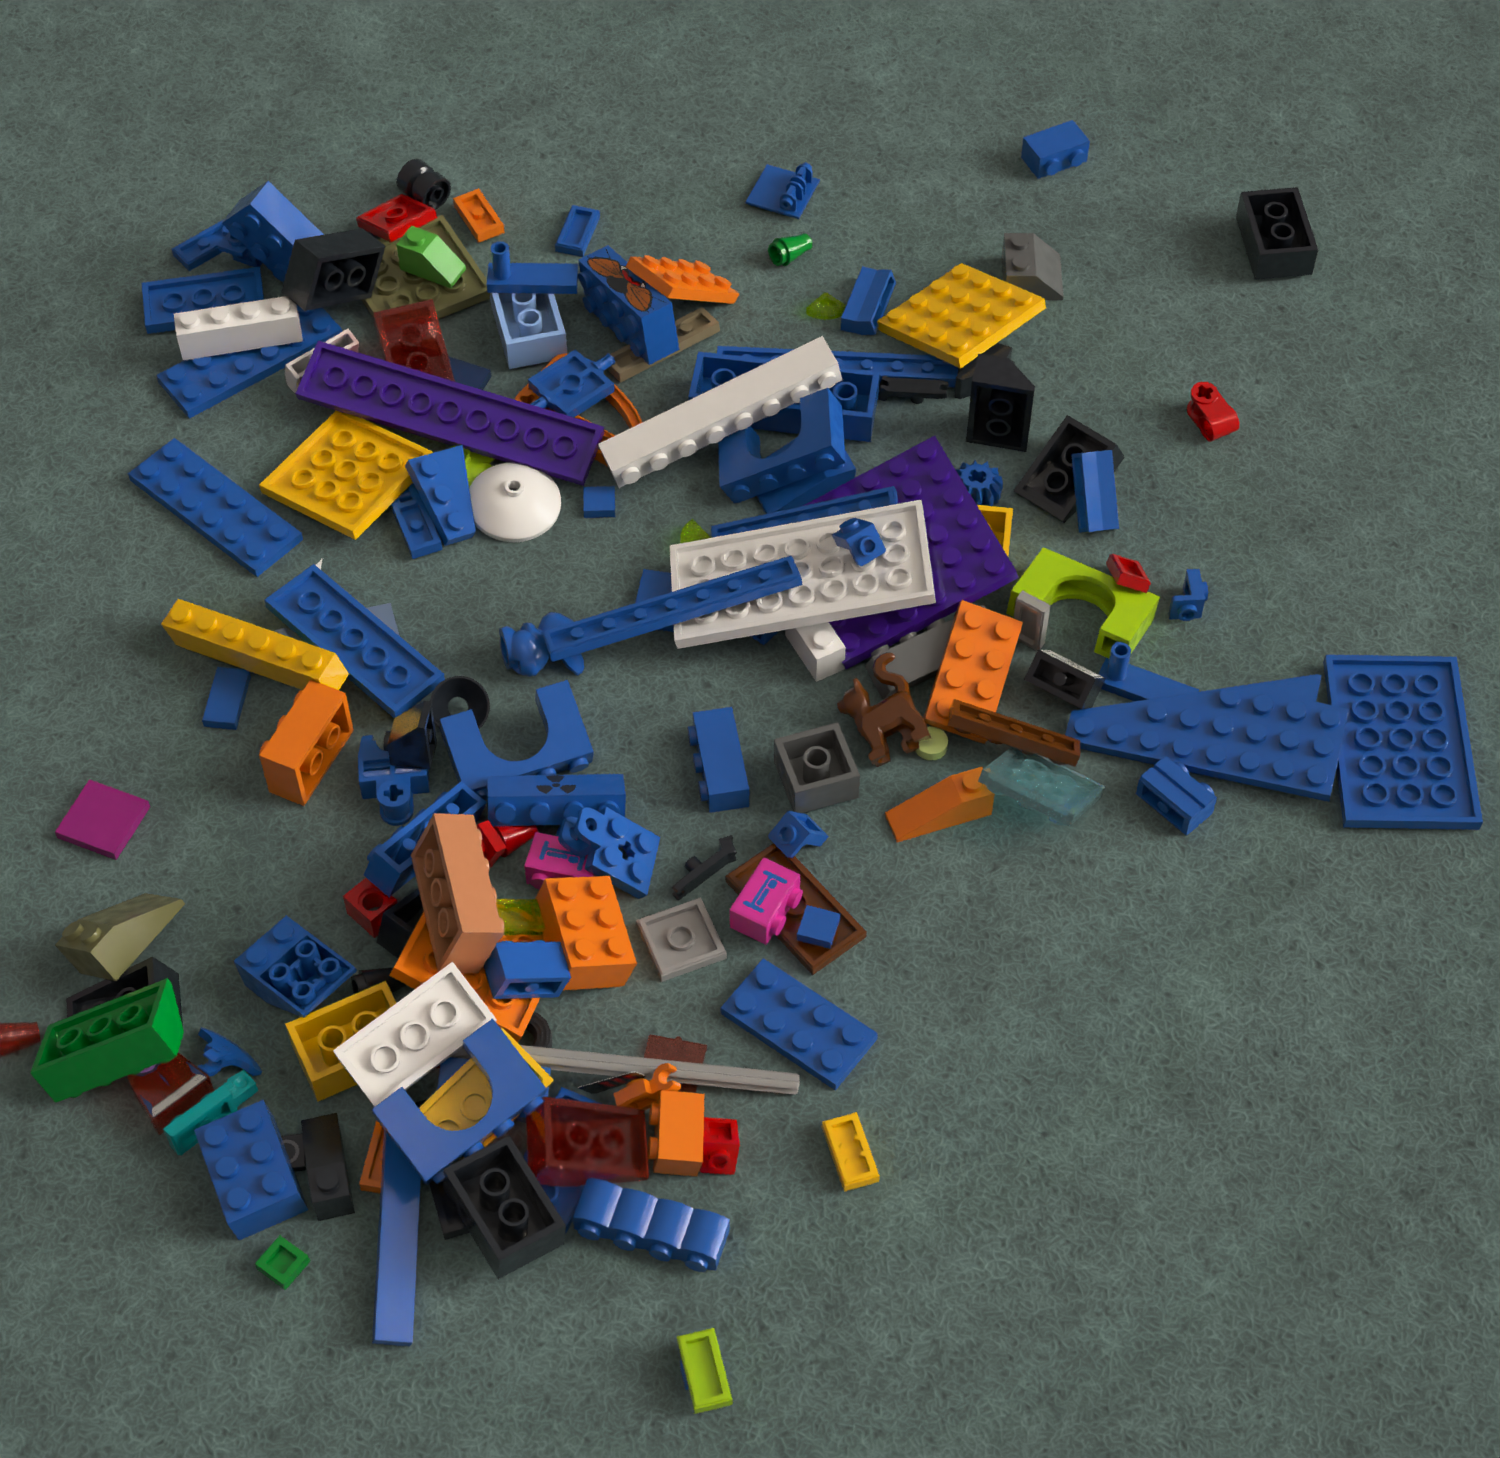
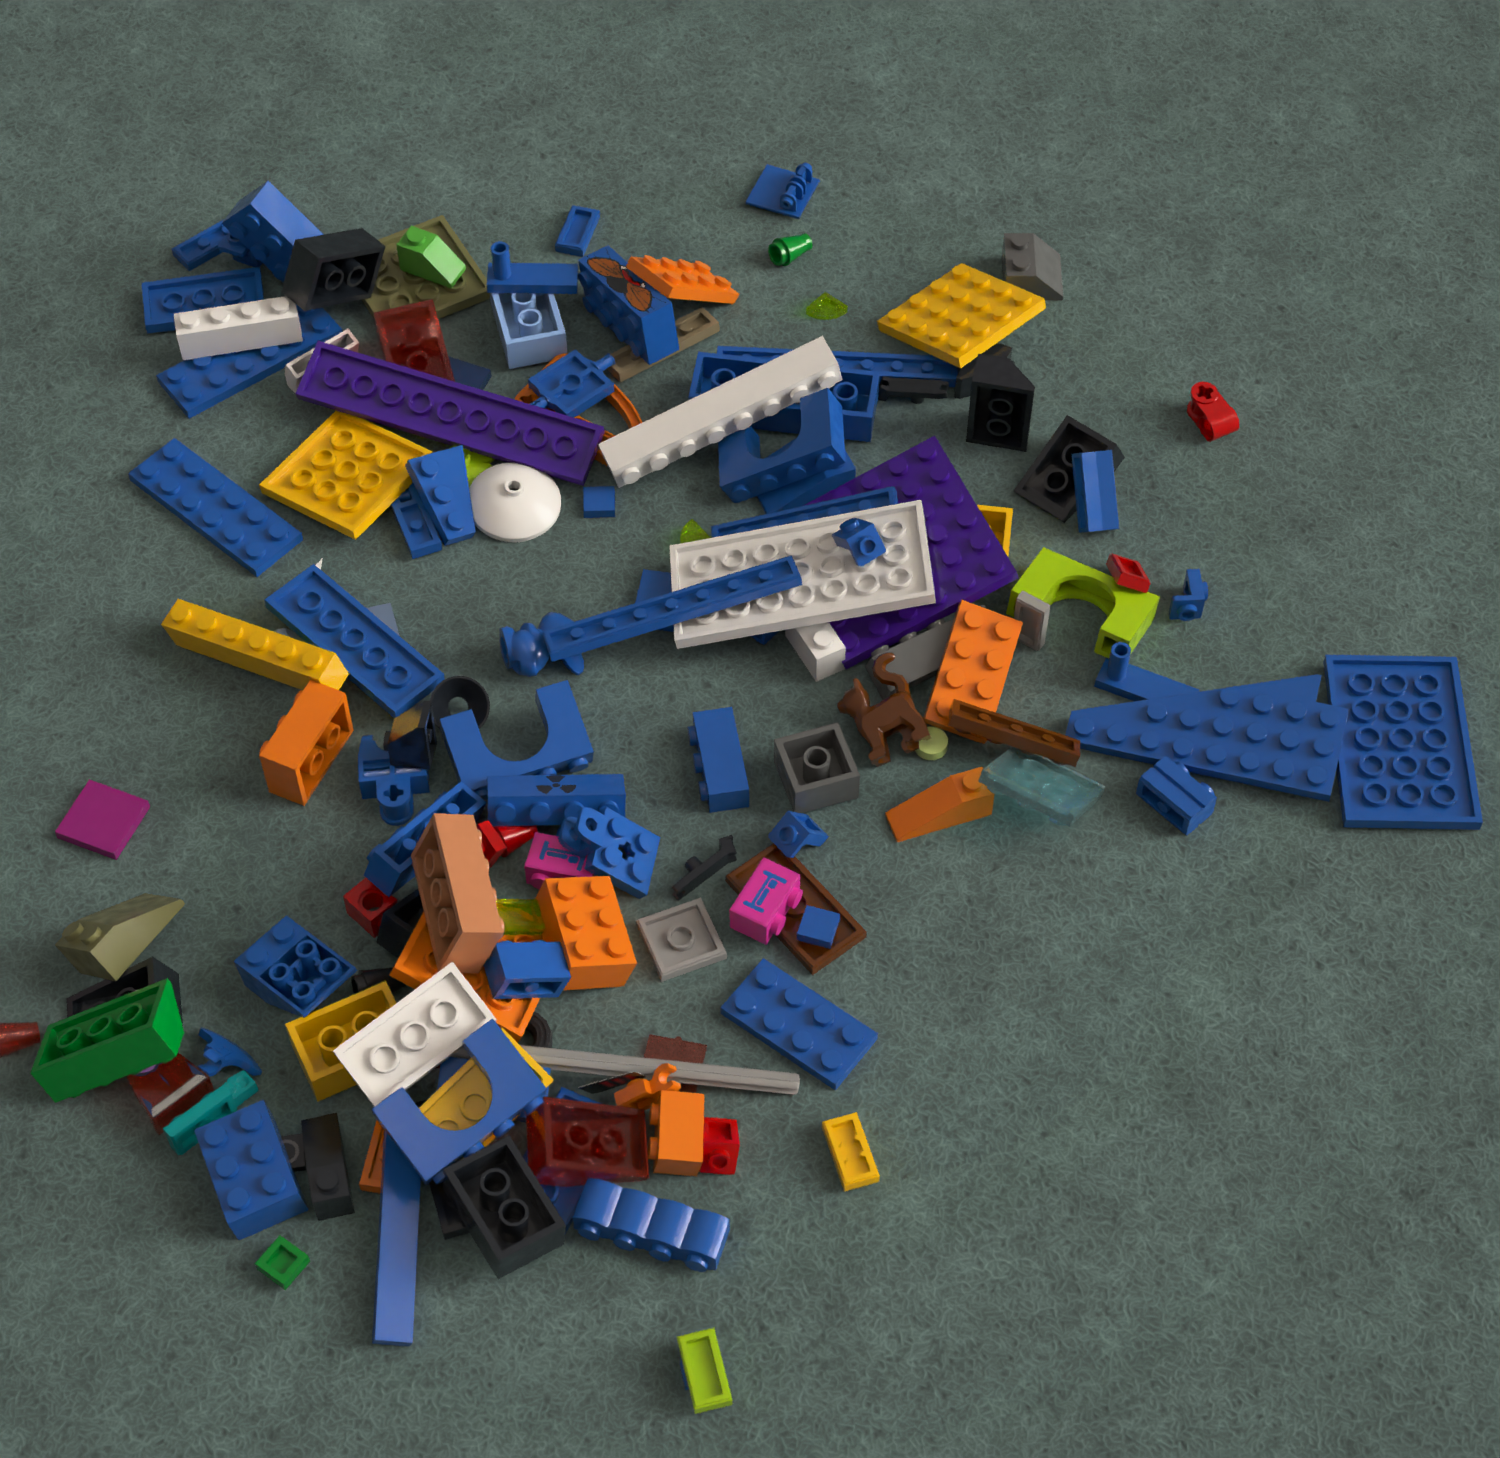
(226, 698): blue tile -> none
(395, 217): red tile -> none
(423, 184): black wheel -> none
(478, 215): orange plate -> none
(868, 301): blue piece -> none
(981, 482): blue gear -> none
(1055, 149): blue brick -> none
(1064, 679): black brick -> none
(1276, 233): black brick -> none

